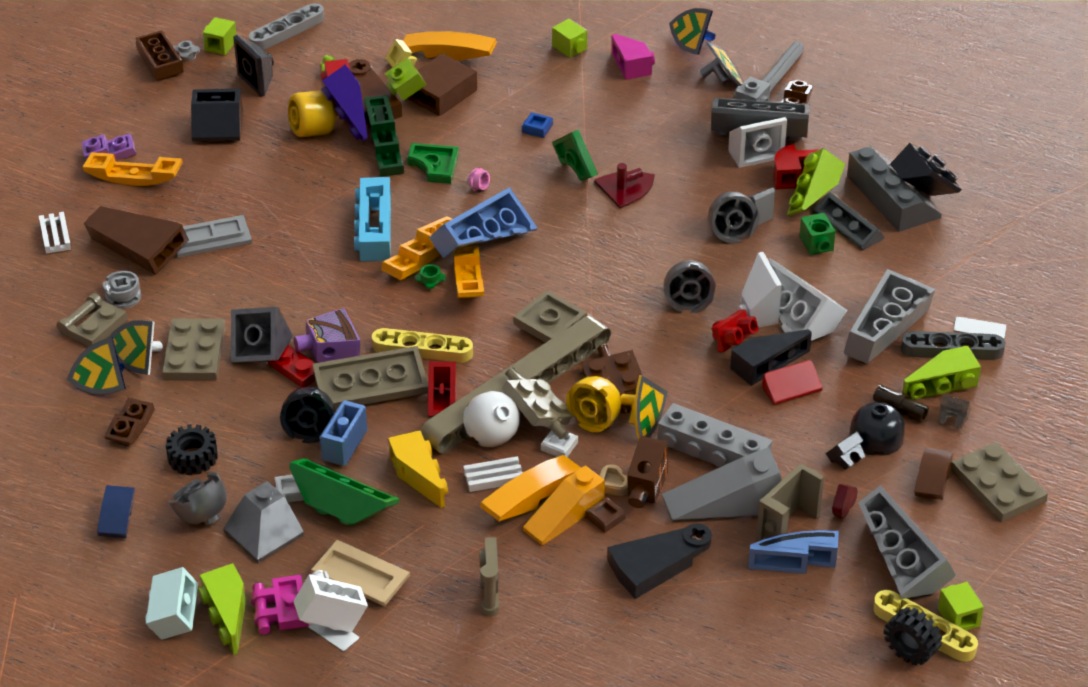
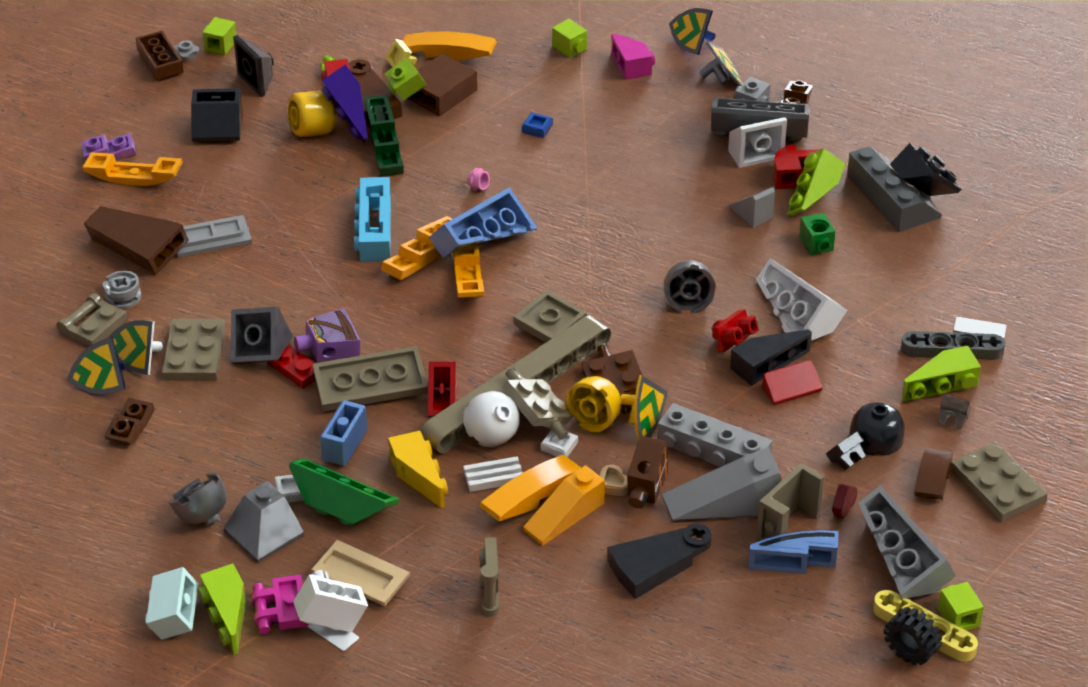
(53, 221): white tile -> none
(116, 511): dark blue slope -> none
(193, 460): black tyre -> none
(306, 16): light grey beam -> none
(306, 414): black cylinder -> none
(385, 340): light yellow beam -> none
(430, 276): green plate -> none
(435, 160): green tile -> none
(574, 153): green tile -> none
(605, 515): reddish brown tile -> none
(625, 186): dark red shield -> none
(733, 217): flat silver cylinder -> none
(762, 293): white slope -> none
(783, 64): light grey axle -> none
(848, 221): dark grey slope -> none
(887, 315): light grey wedge -> none
(901, 403): dark brown pin -> none

